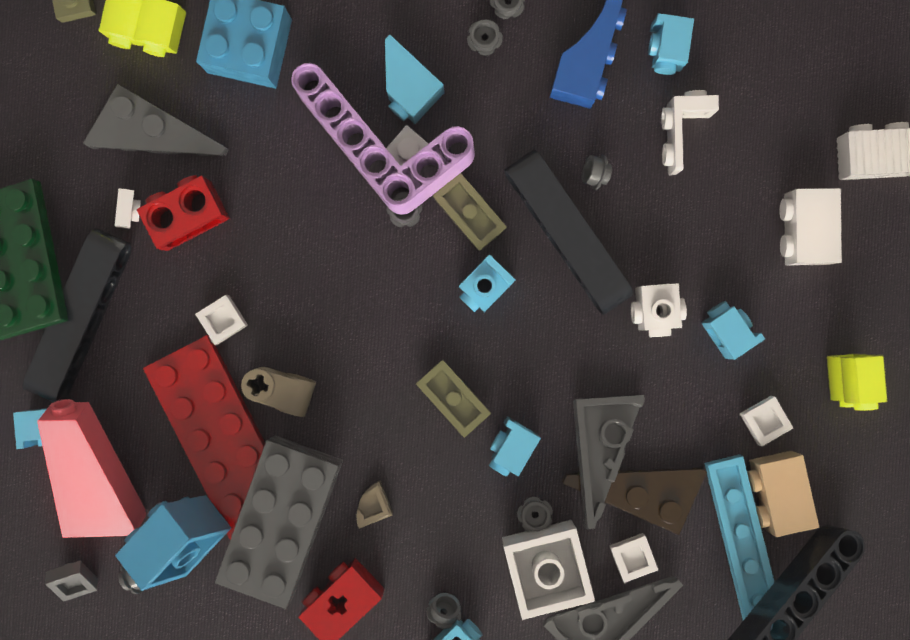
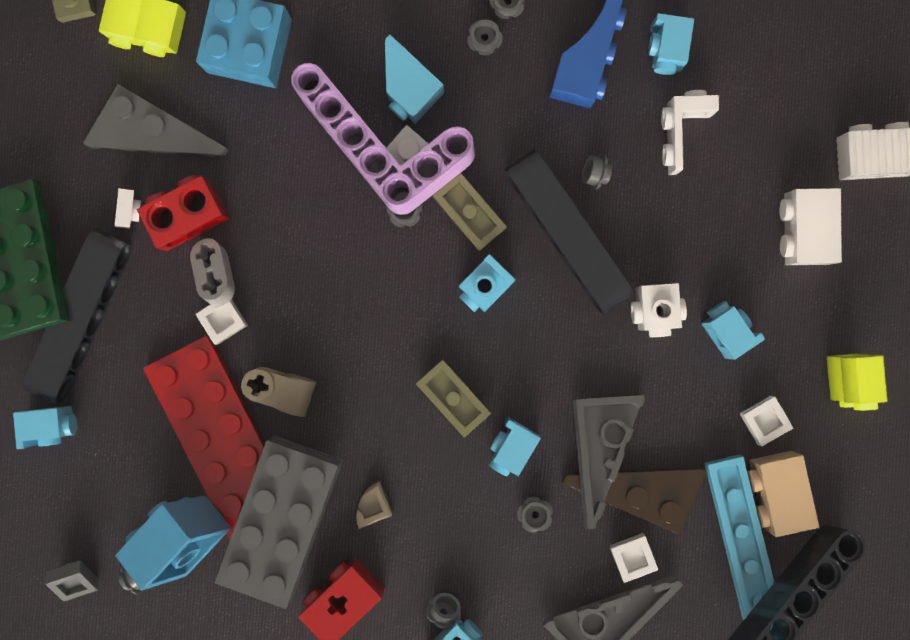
(86, 474): coral slope -> none
(205, 274): none -> light grey beam
(548, 569): white brick -> none

